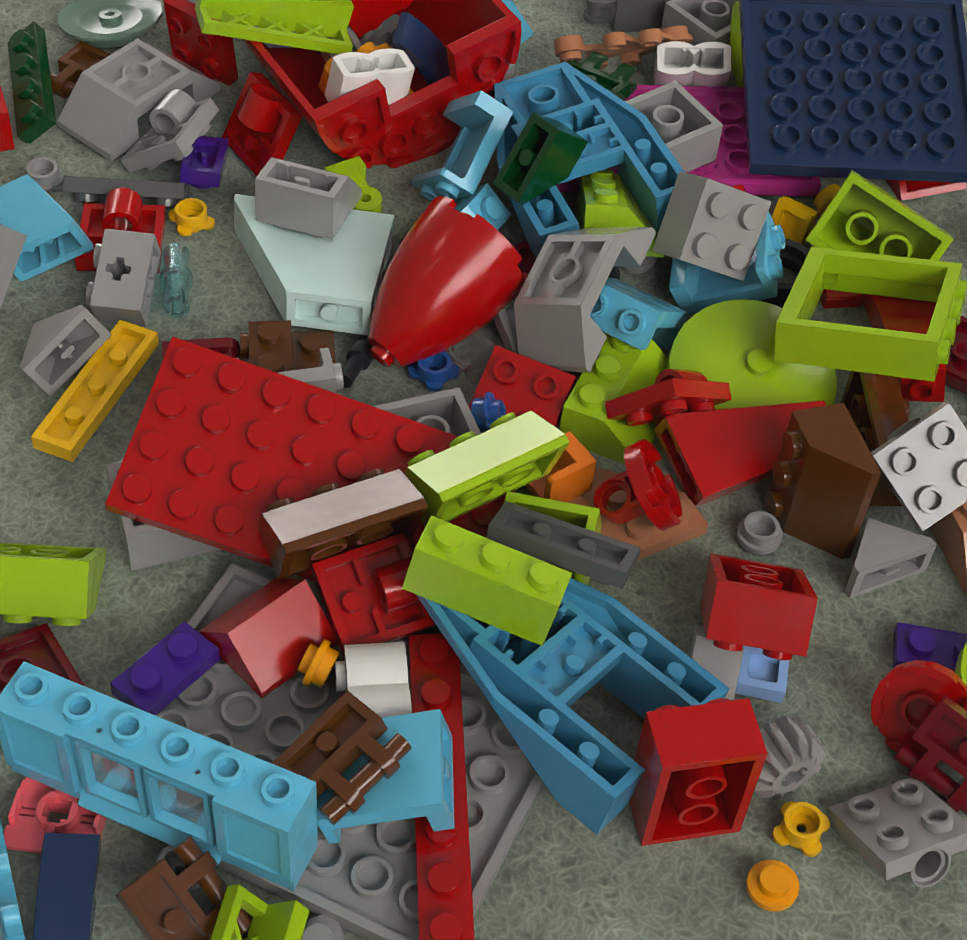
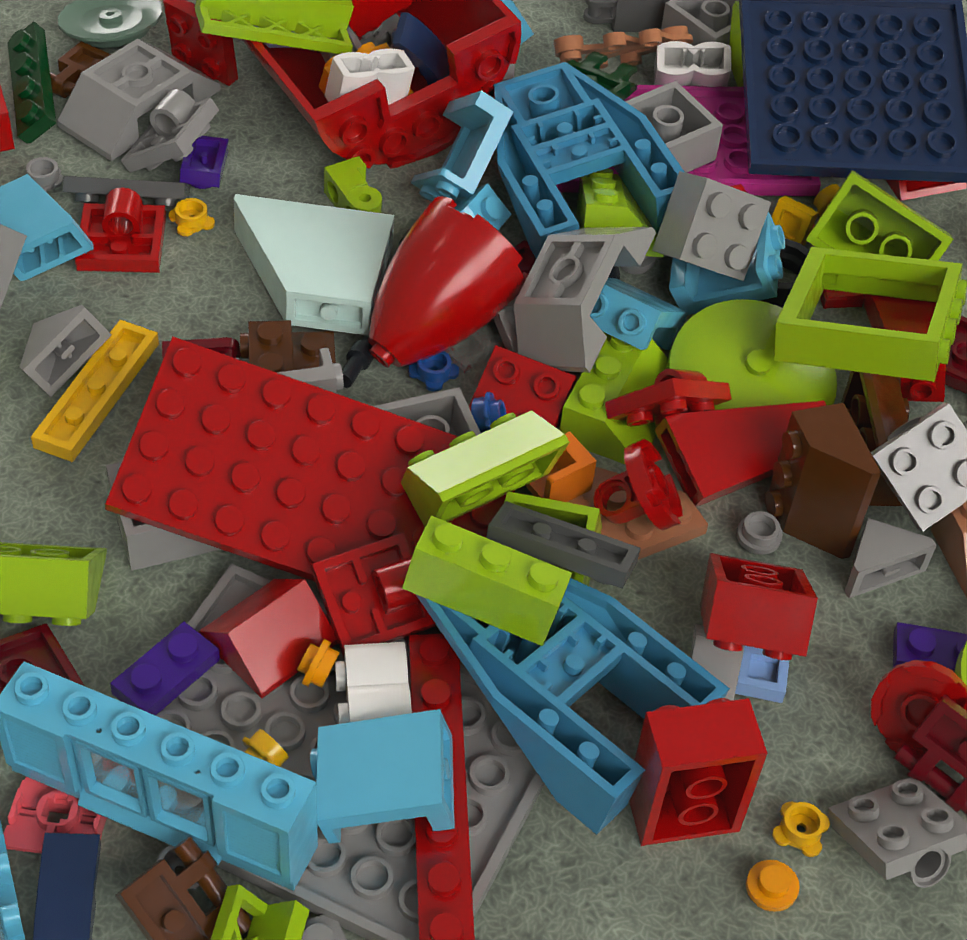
(124, 277): light grey brick -> none
(176, 280): clear light blue pin -> none
(261, 123): red plate -> none
(265, 748): none -> yellow plate
(304, 198): light grey slope -> none
(334, 744): reddish brown plate -> none
(339, 520): reddish brown slope -> none
(539, 158): dark green slope -> none
(791, 757): light grey gear -> none

